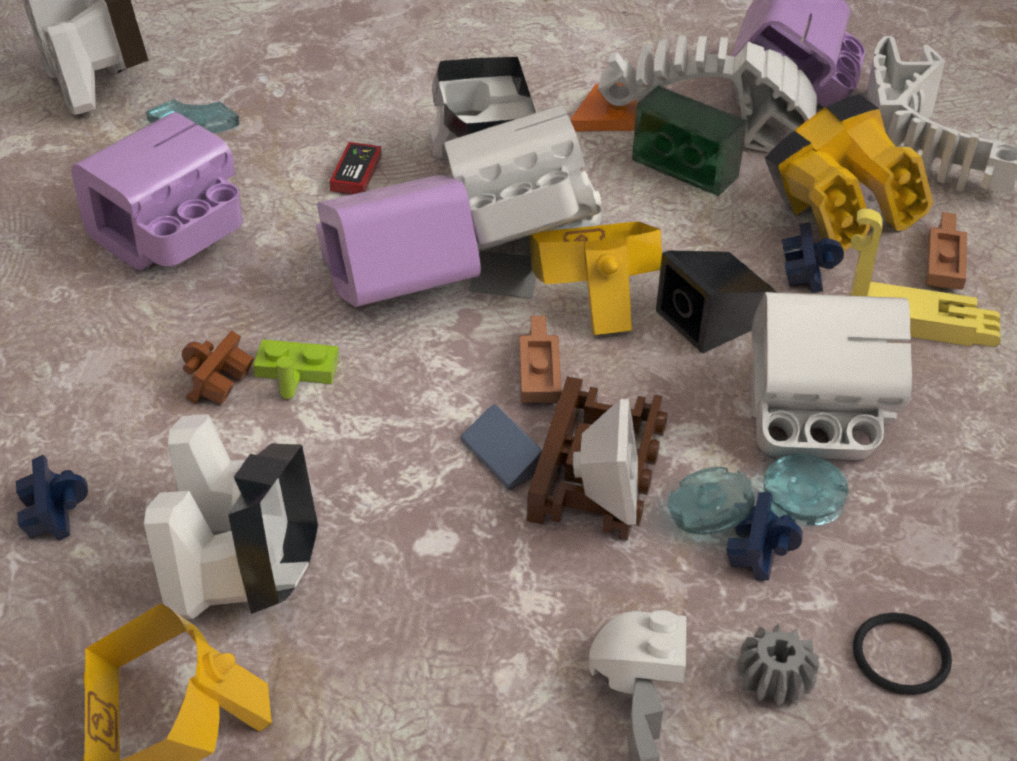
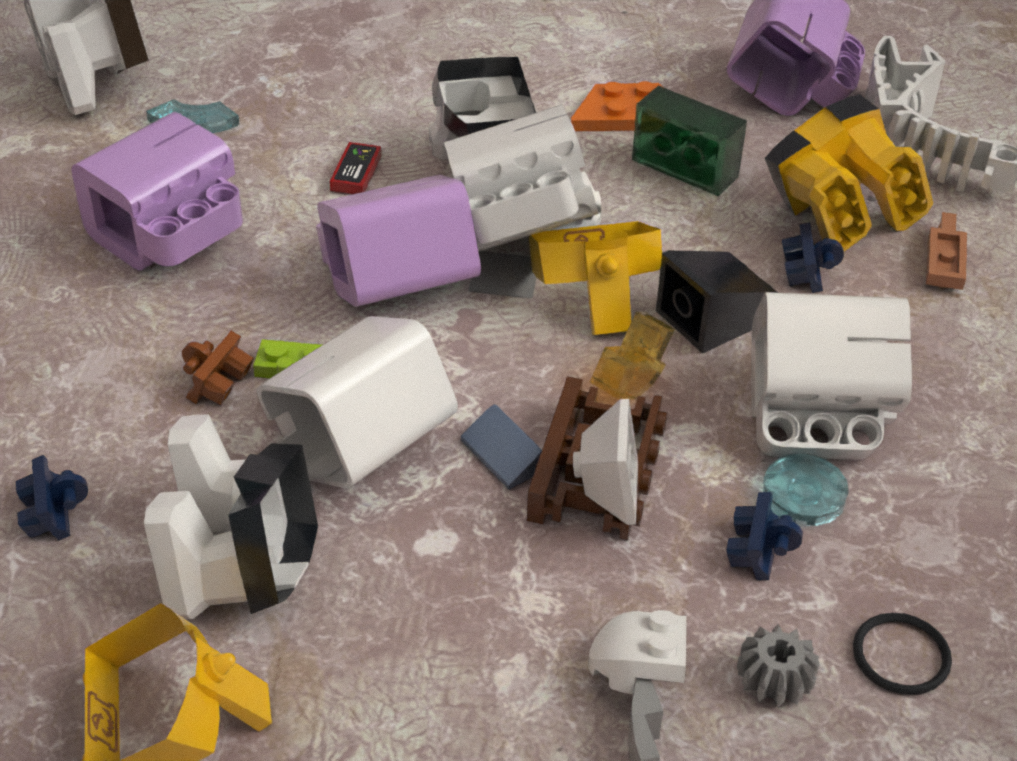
(360, 398): none -> white piece
(539, 364): nougat hinge -> none
(637, 363): none -> clear yellow brick
(711, 501): clear light blue tile -> none
(764, 83): white piece -> none
(932, 313): light yellow hinge -> none

